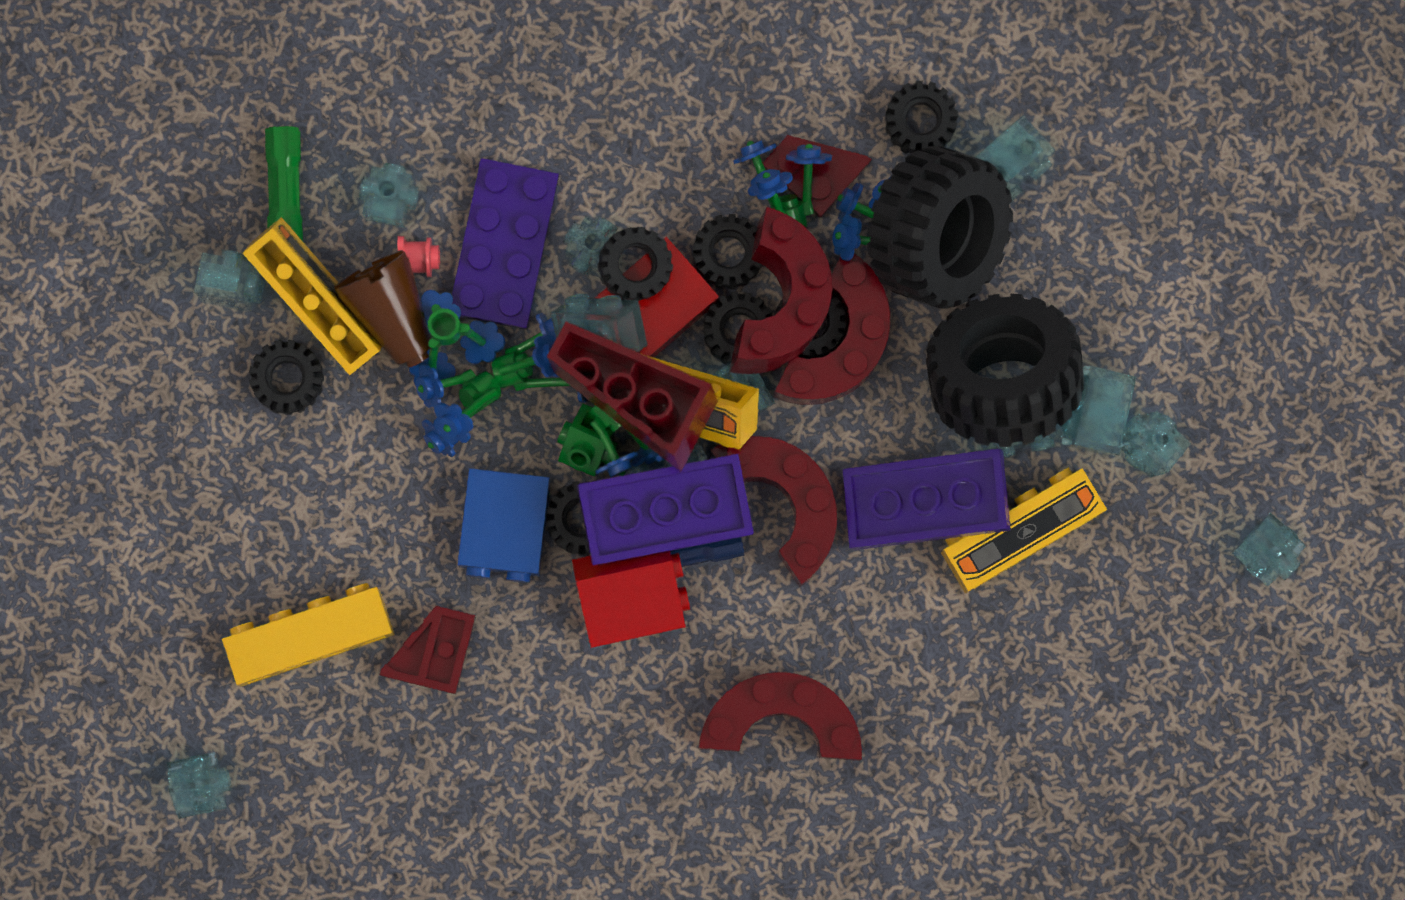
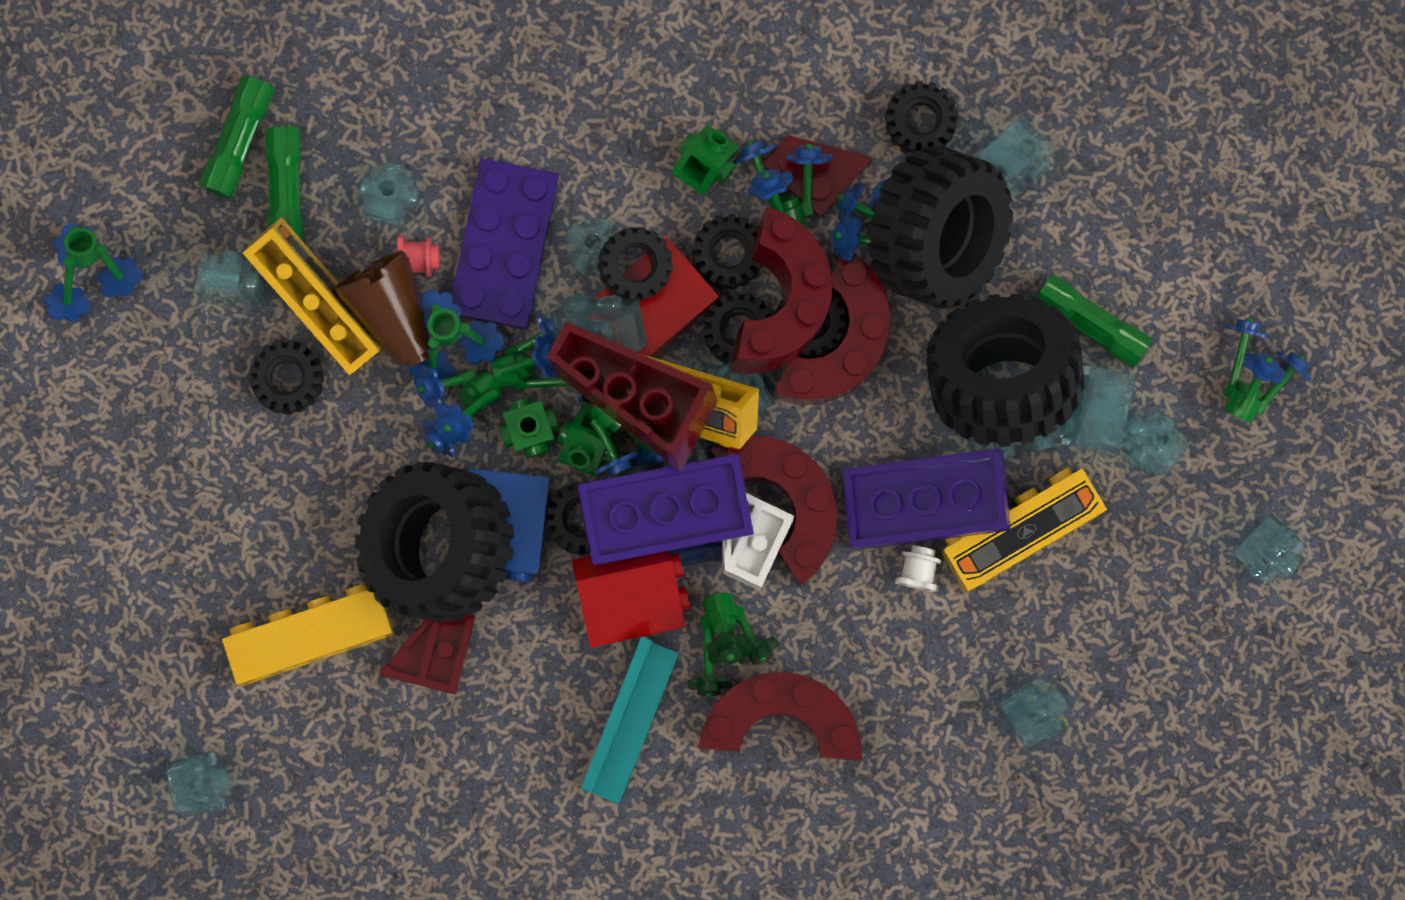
(81, 249): none -> plant
(246, 112): none -> green axle
(393, 533): none -> black tyre
(535, 442): none -> green brick
(630, 720): none -> teal fence
(705, 159): none -> green brick
(727, 648): none -> plant
(752, 556): none -> white wing
(919, 569): none -> white brick
(1035, 713): none -> clear light blue brick
(1115, 336): none -> green axle
(1246, 399): none -> plant

